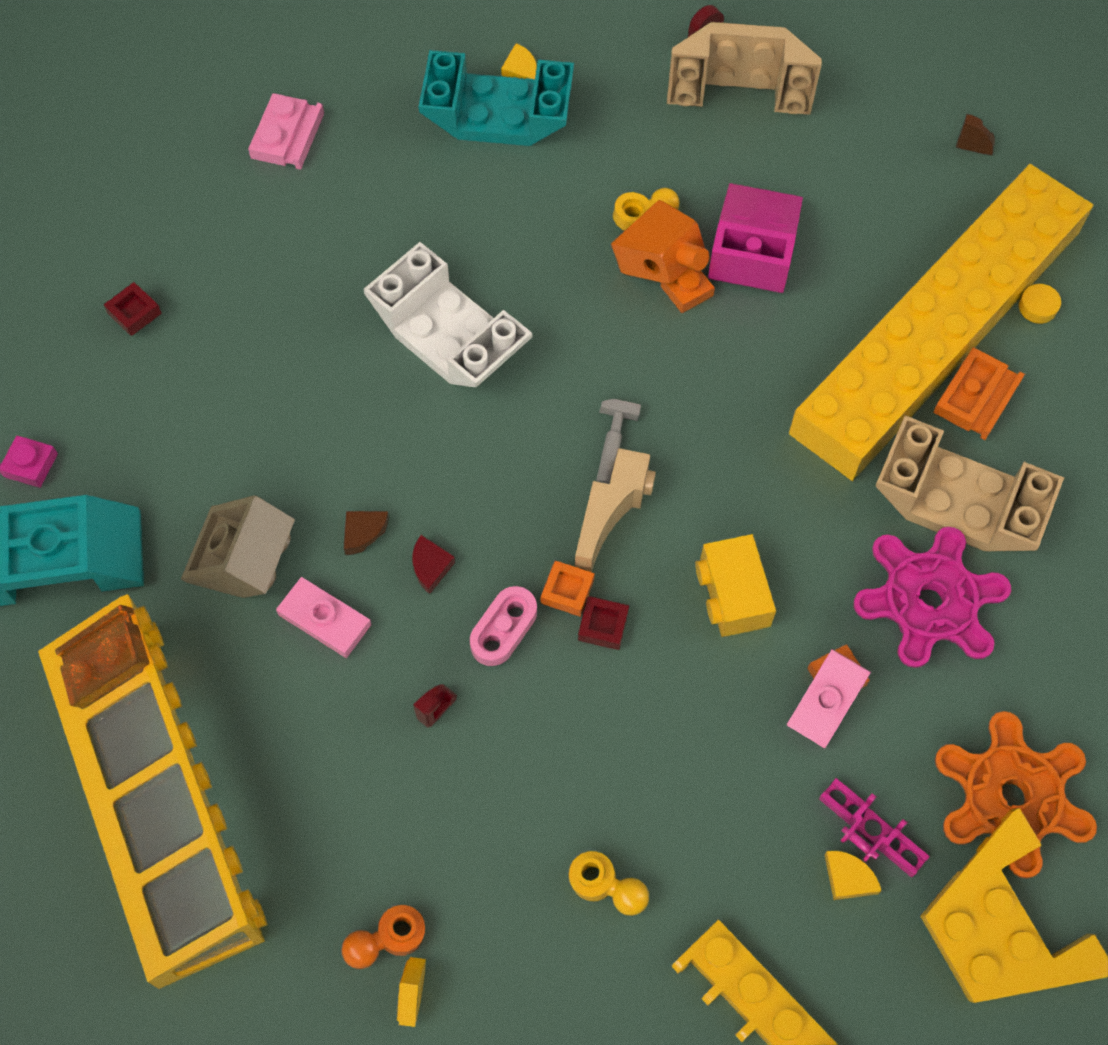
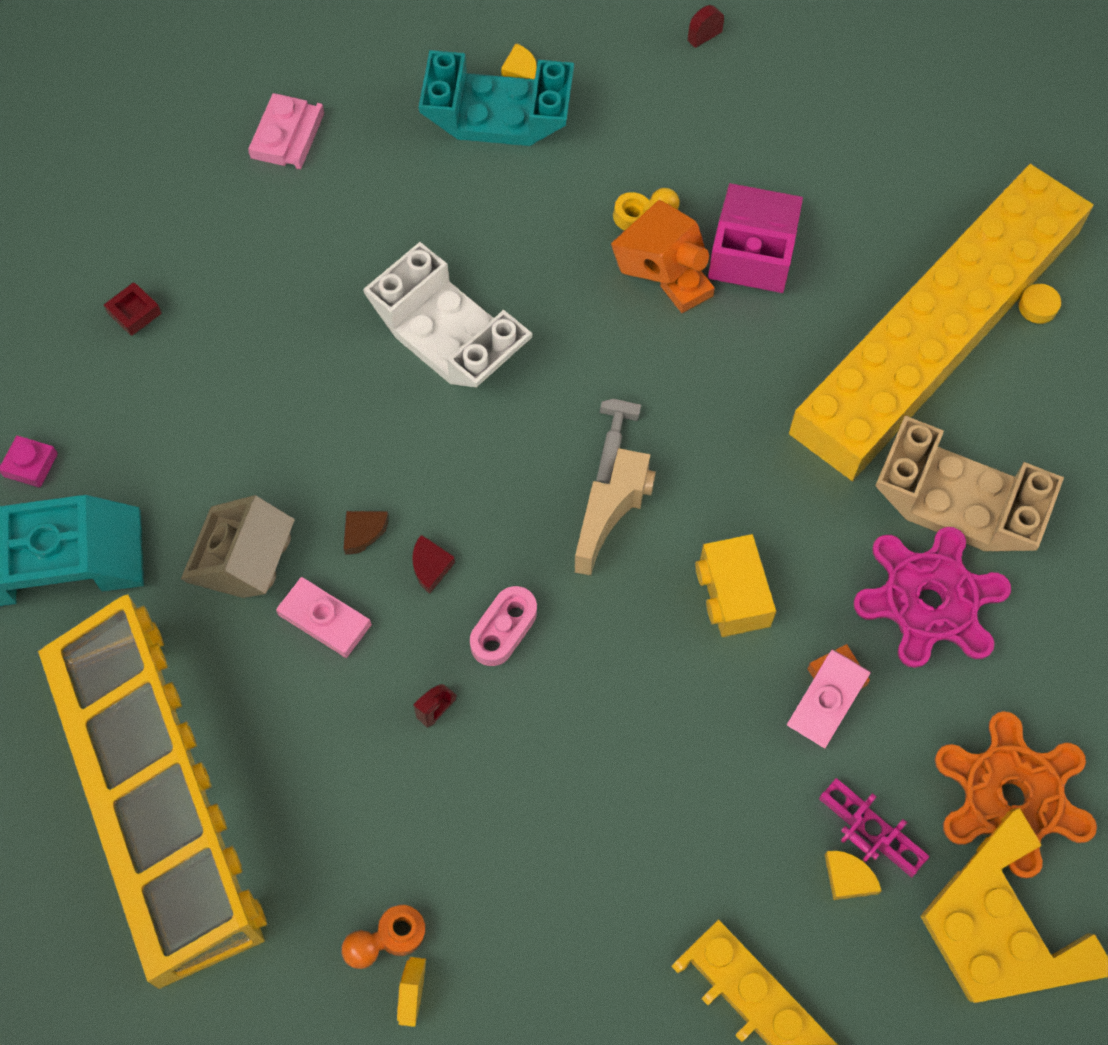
(102, 656): clear orange plate -> none
(567, 588): orange plate -> none
(603, 623): dark red tile -> none
(628, 895): yellow plate -> none
(745, 58): tan slope -> none
(975, 136): reddish brown tile -> none
(978, 393): orange plate -> none

